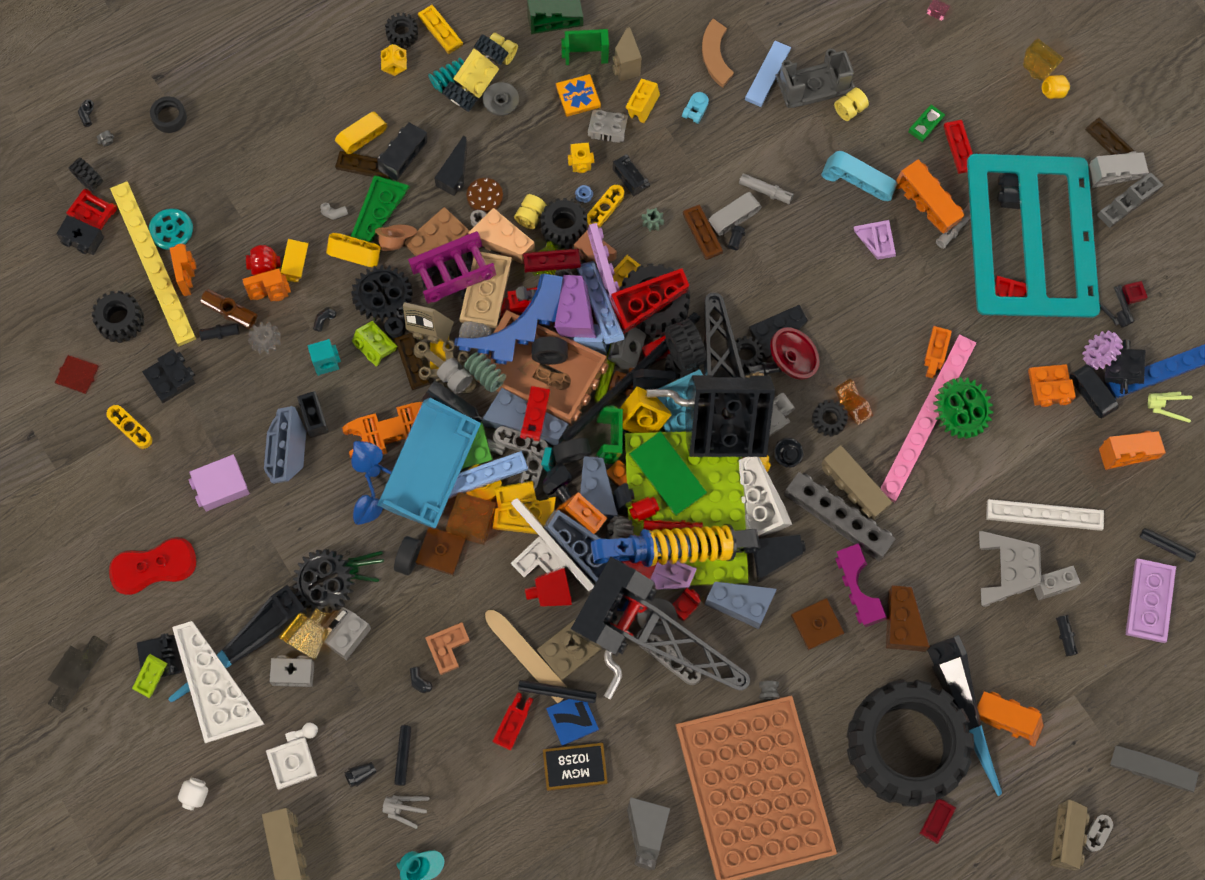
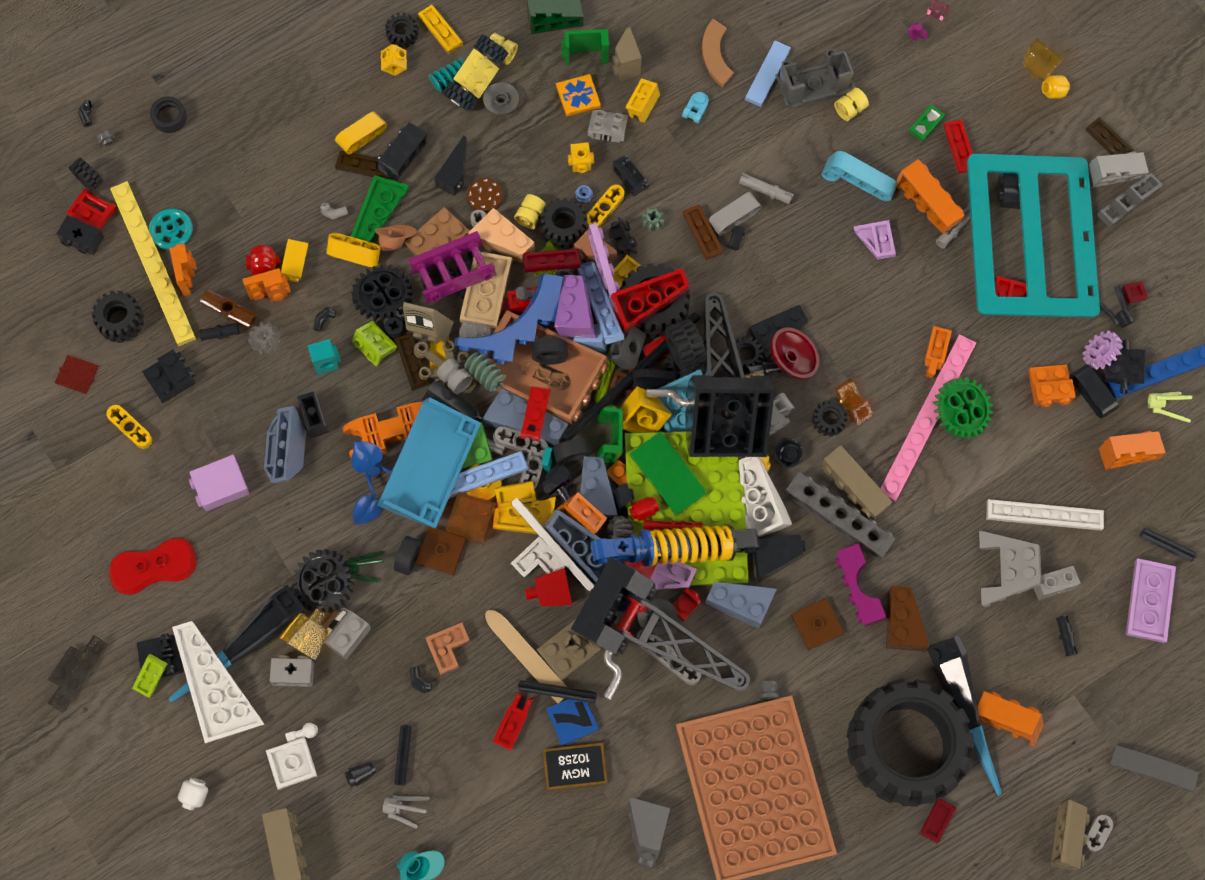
(621, 230): none -> black hinge
(917, 30): none -> magenta plate

